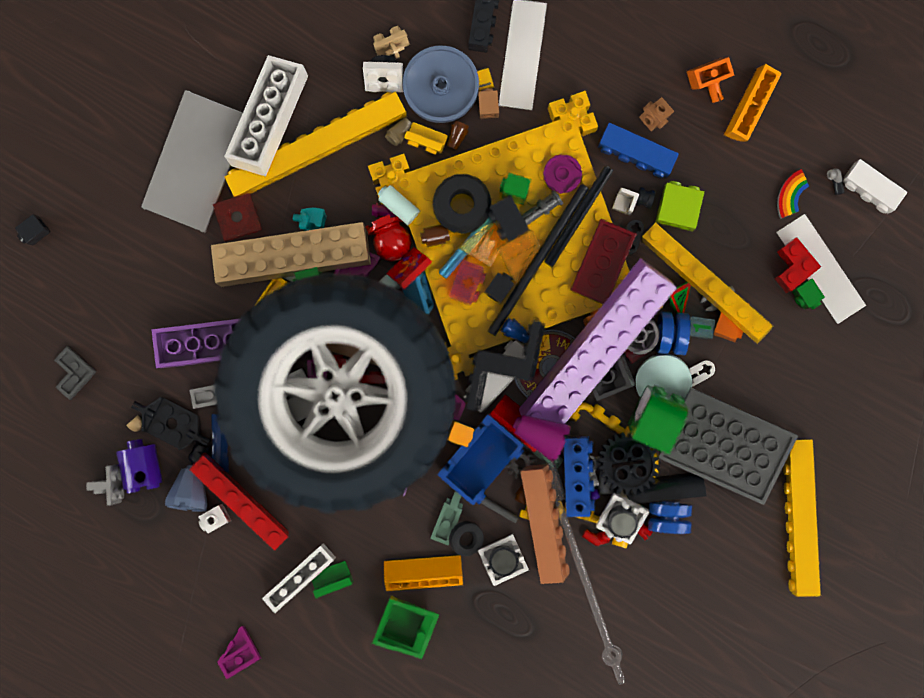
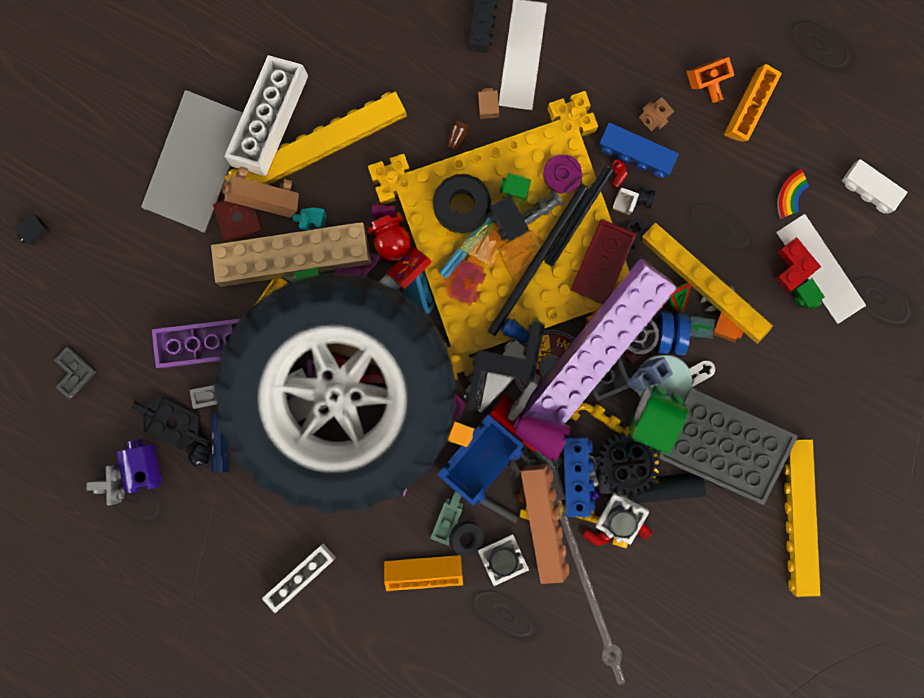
(136, 424): tan hinge -> none
(187, 493): sand blue cone -> none
(214, 518): white brick -> none
(239, 501): red brick -> none
(239, 654): magenta wing -> none
(261, 196): none -> medium nougat brick
(332, 579): green panel -> none
(383, 74): white piece -> none
(391, 44): tan hips -> none
(396, 134): dark tan cone -> none
(398, 204): light aqua brick -> none
(405, 628): green piece -> none
(426, 137): yellow bracket -> none
(434, 235): reddish brown brick -> none
(440, 84): sand blue dish -> none
(485, 79): yellow tile -> none
(499, 287): black brick -> none
(520, 403): none -> light grey tile
(620, 173): none -> red arm
(650, 373): none -> sand blue brick
(670, 514): blue wheel -> none
(680, 206): lime brick -> none
(836, 177): arm -> none

